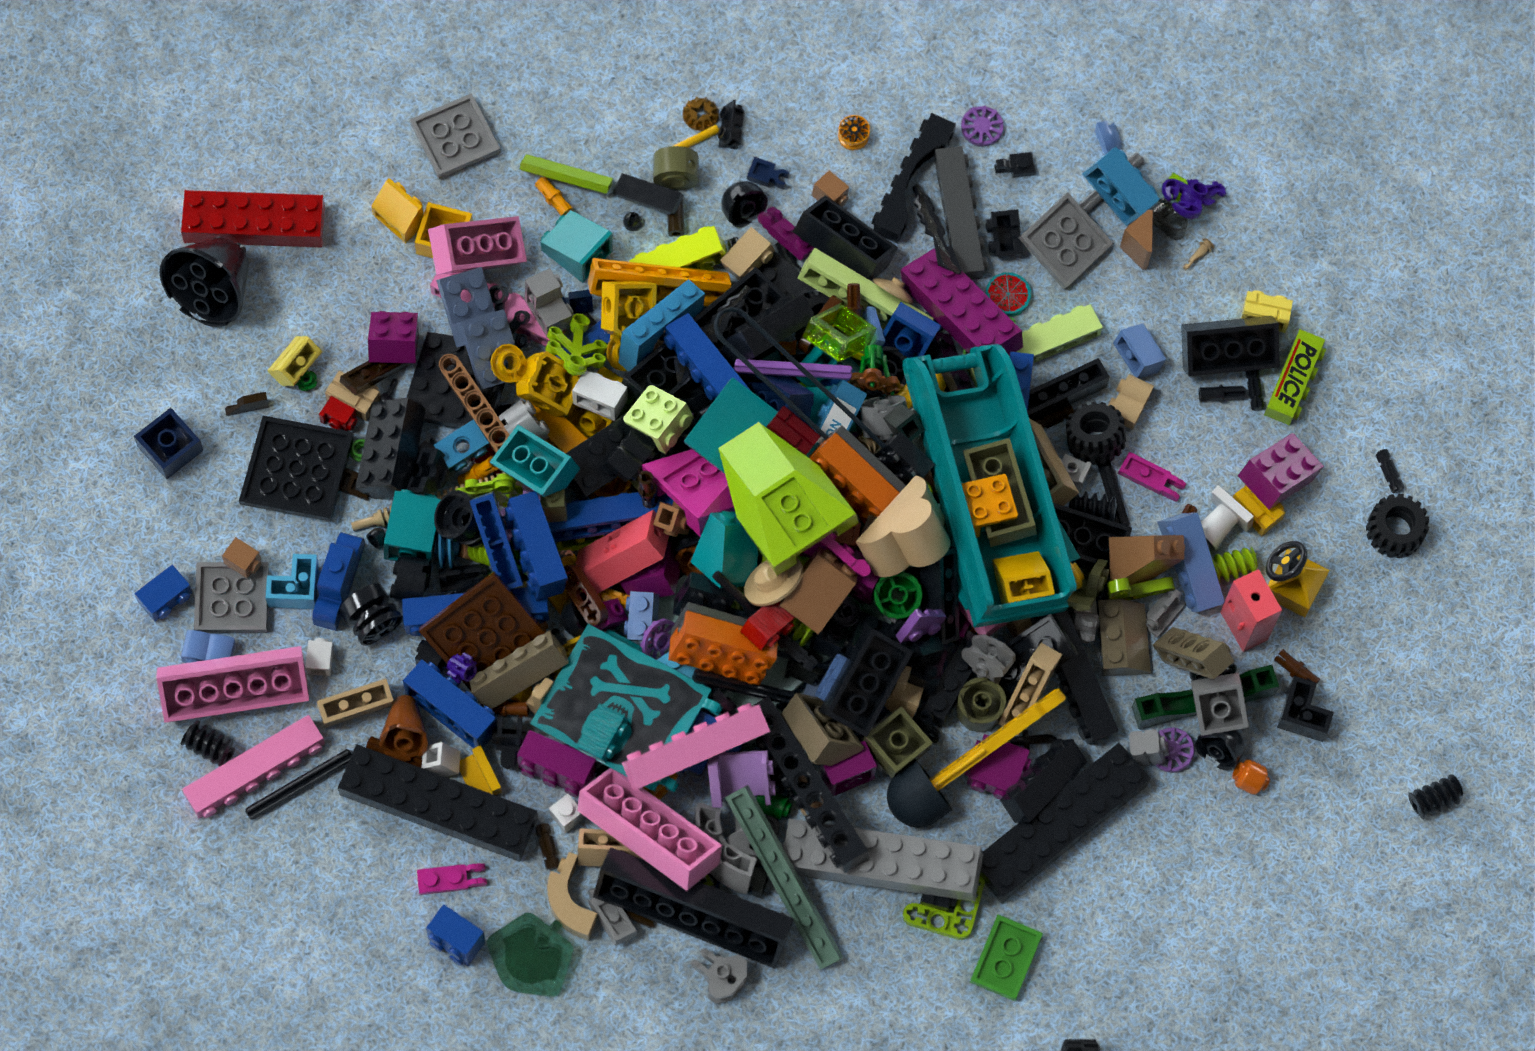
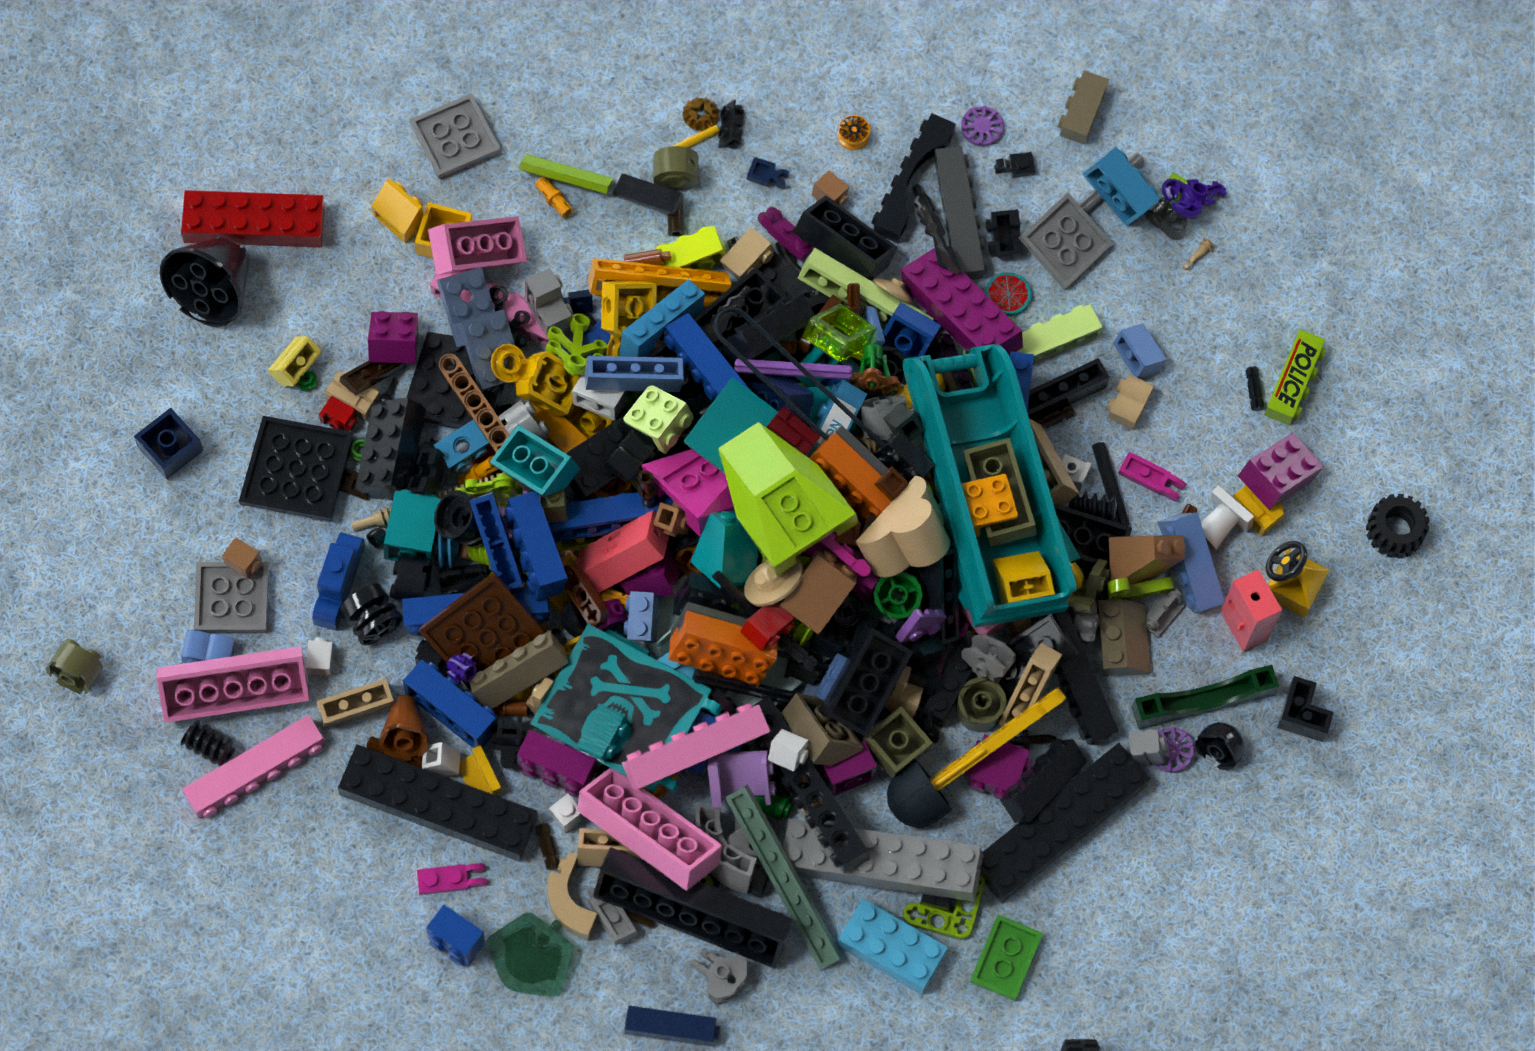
(75, 667): none -> olive brick
(163, 593): blue brick -> none
(248, 403): dark brown tile -> none
(296, 590): medium azure brick -> none
(298, 784): black axle -> none
(576, 243): teal slope -> none
(633, 373): none -> medium blue brick
(636, 223): black hinge -> none
(653, 257): none -> dark orange cylinder
(660, 640): medium lavender wheel -> none
(671, 1026): none -> dark blue brick
(743, 200): black cylinder -> none
(788, 750): none -> white brick
(891, 483): none -> reddish brown tile
(892, 946): none -> medium azure brick
(1083, 107): none -> dark tan brick
(1095, 419): black tyre -> none
(1107, 136): medium blue brick -> none
(1138, 240): medium nougat slope -> none
(1193, 652): dark tan brick -> none
(1219, 702): light grey piece -> none
(1221, 393): black axle -> none
(1230, 345): black brick -> none
(1235, 563): lime piece -> none
(1250, 776): orange head -> none
(1259, 305): light yellow brick -> none
(1294, 667): reddish brown pin -> none
(1389, 471): black axle -> none
(1436, 795): black piece -> none

